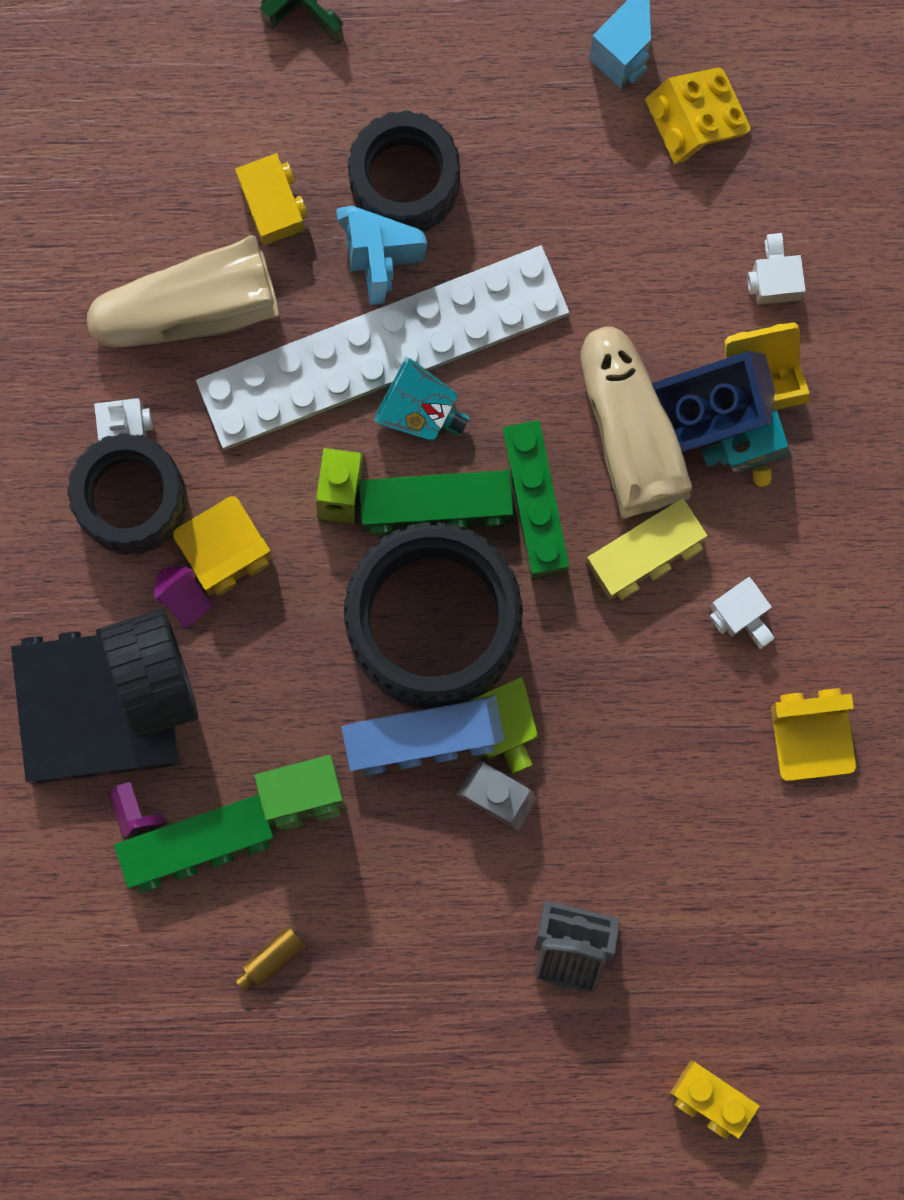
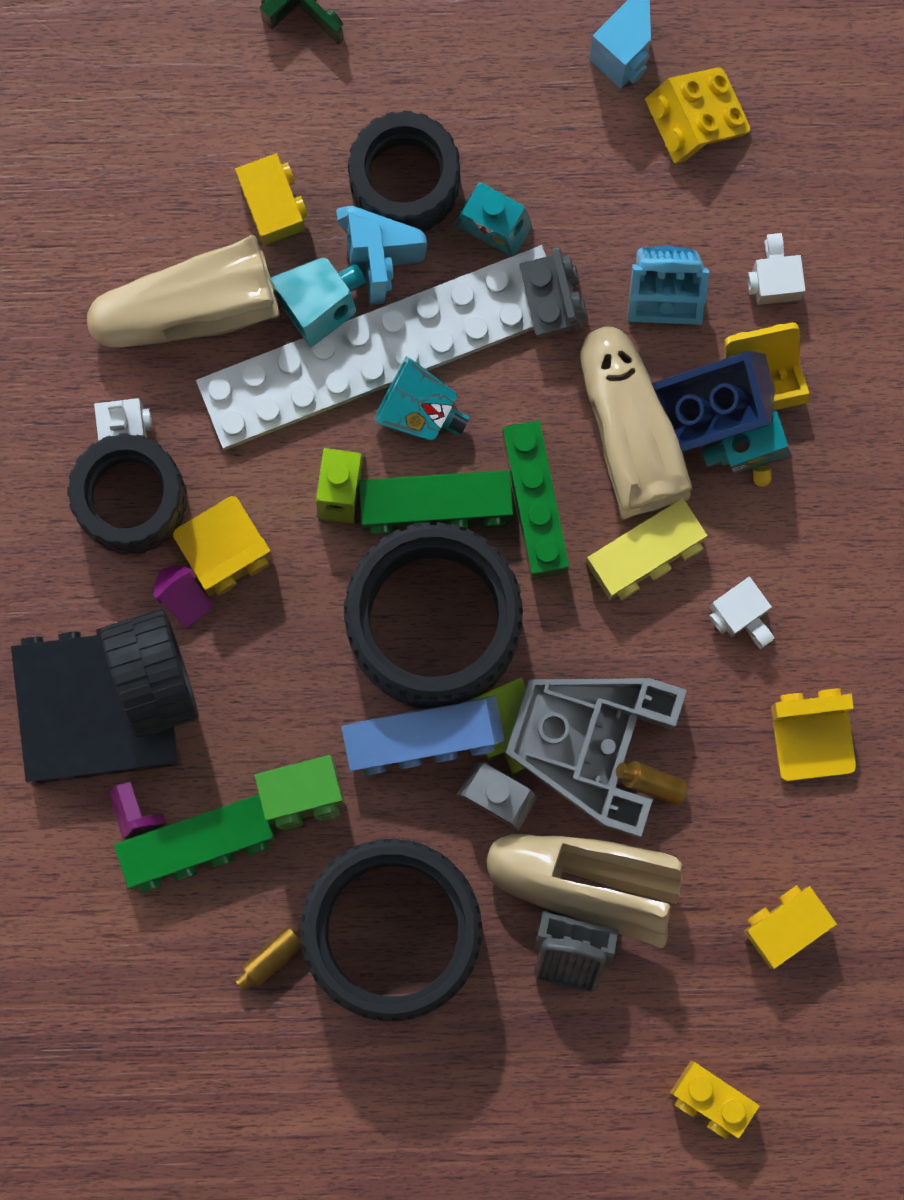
(317, 297): none -> teal torso
(337, 877): none -> black tyre
(494, 219): none -> teal torso
(533, 869): none -> tan piece
(552, 294): none -> dark grey bracket
(580, 732): none -> light grey wedge
(652, 782): none -> pearl gold cylinder
(668, 286): none -> medium azure piece
(789, 926): none -> yellow brick

